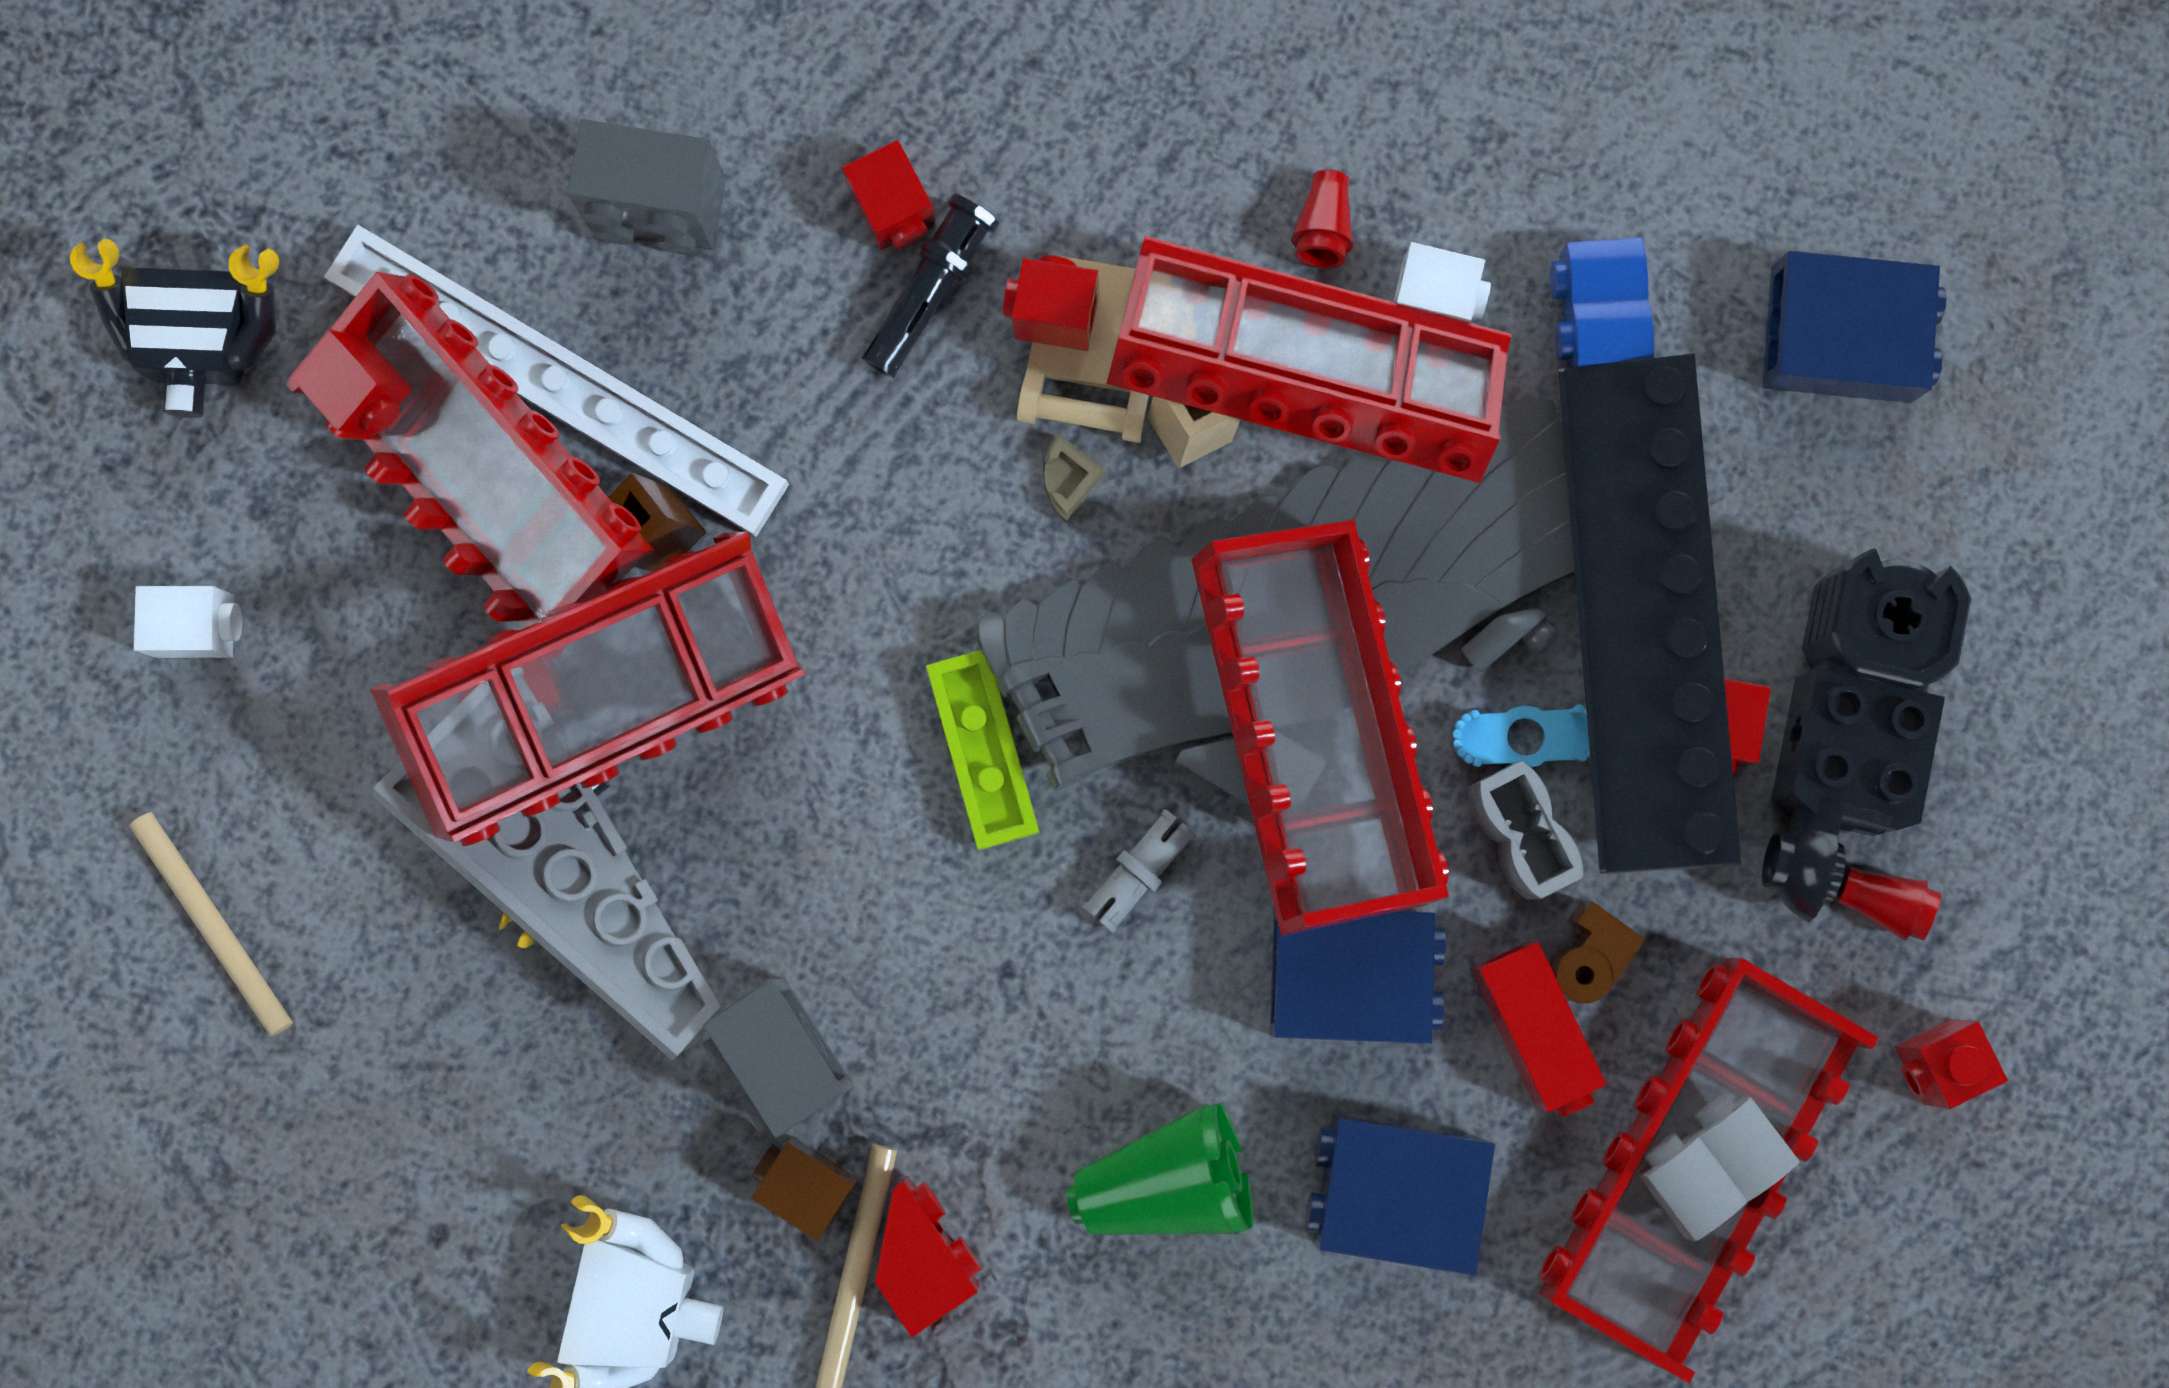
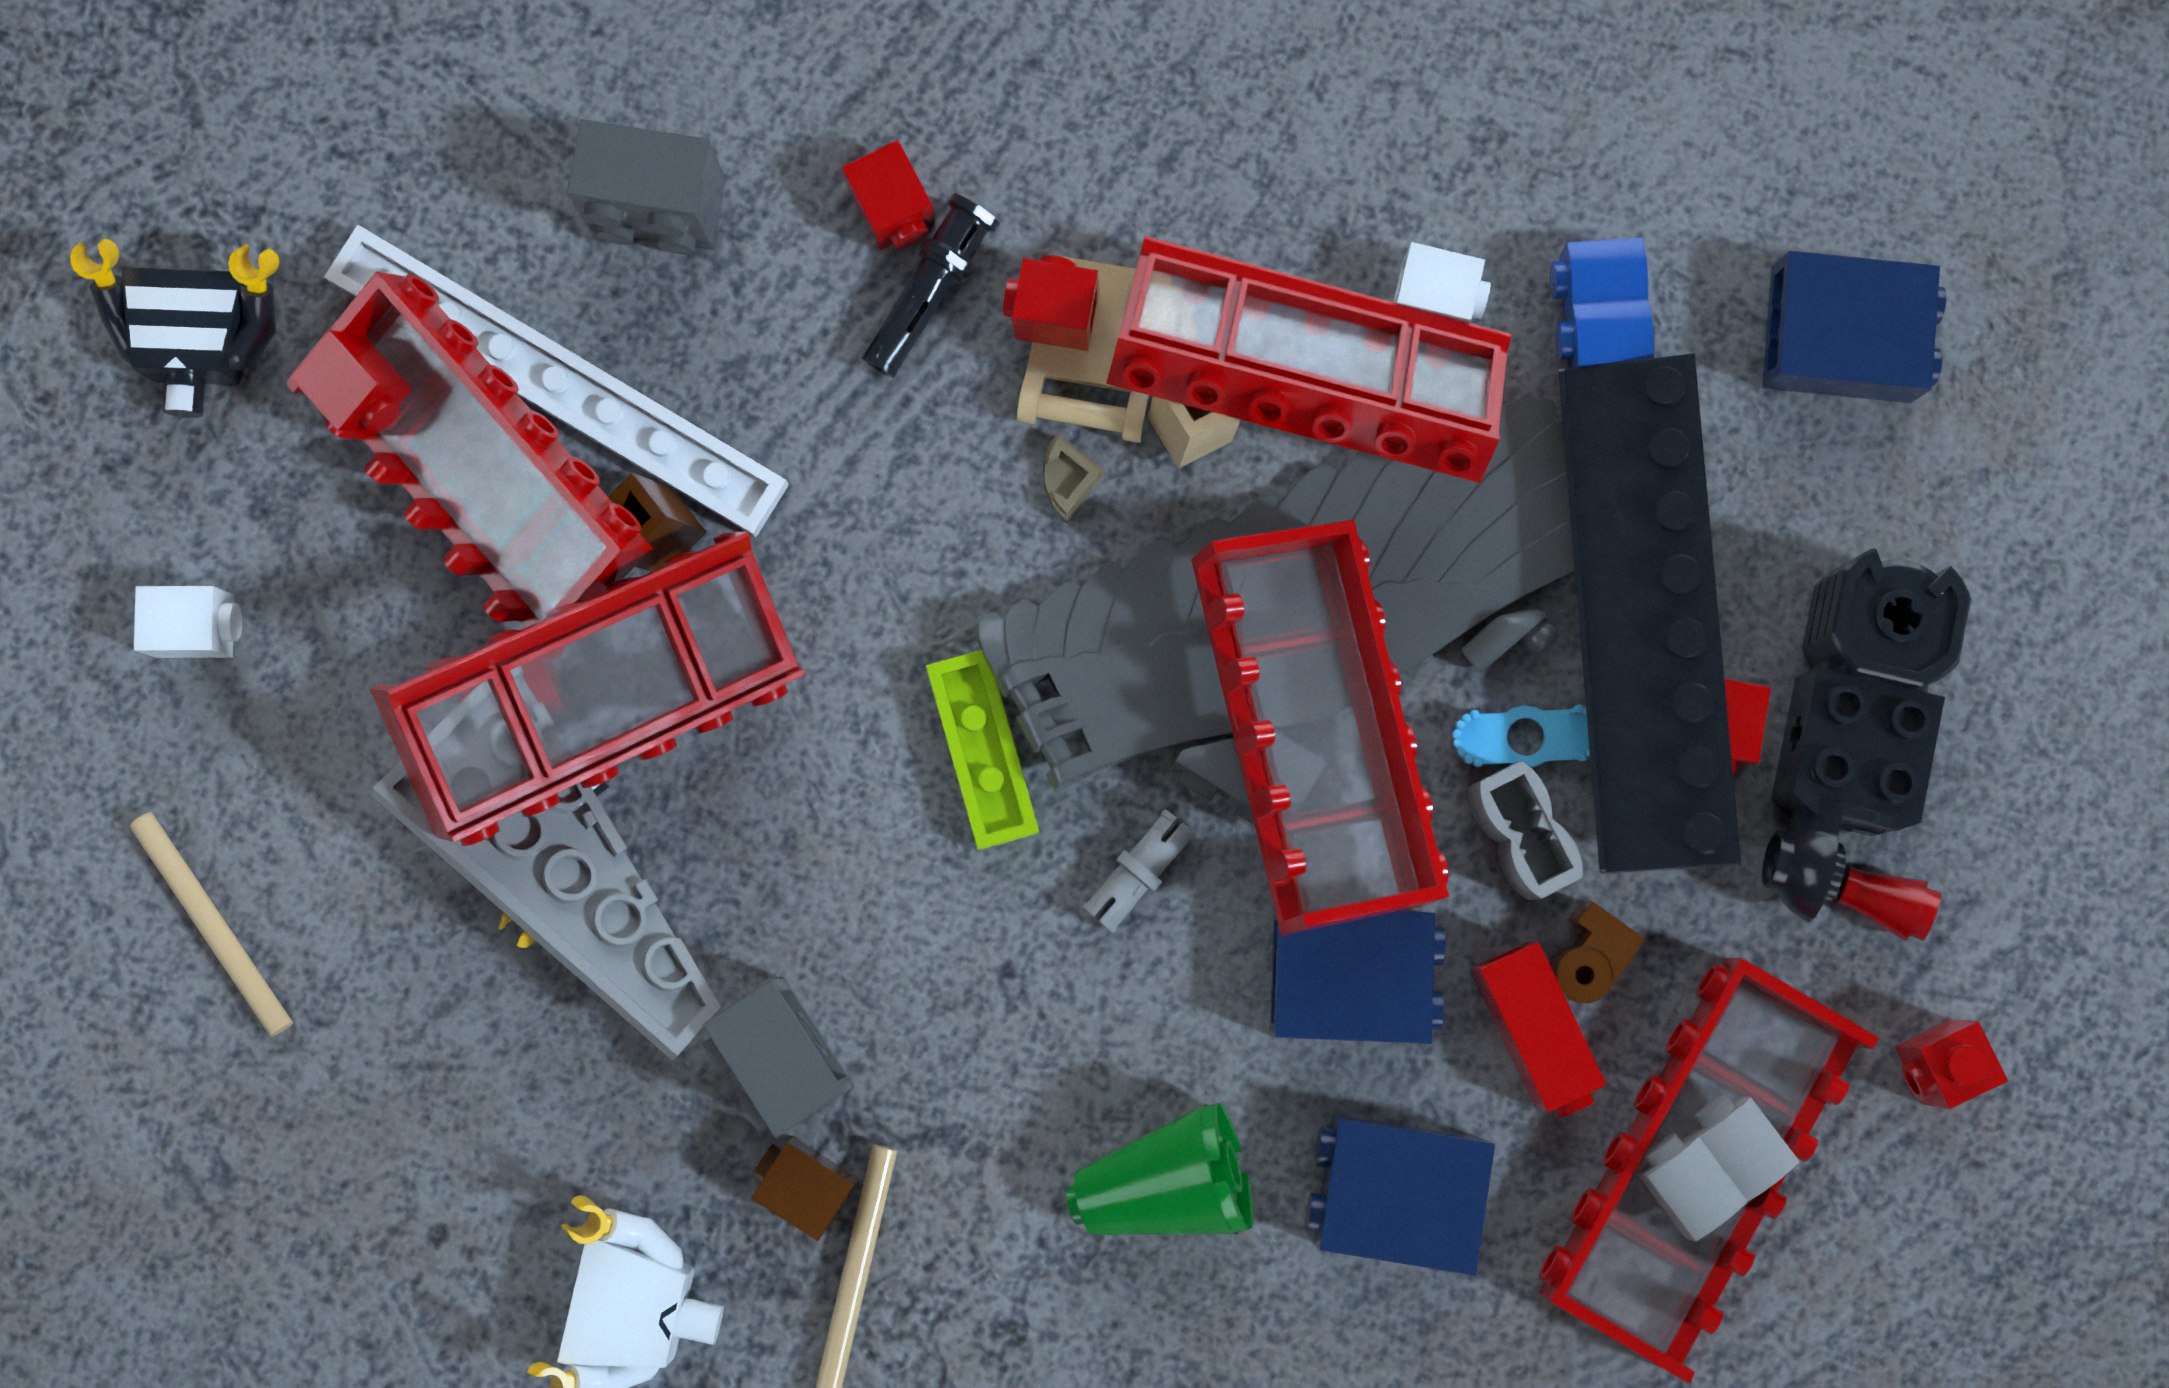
(918, 1262): red slope -> none
(1324, 224): red cone -> none

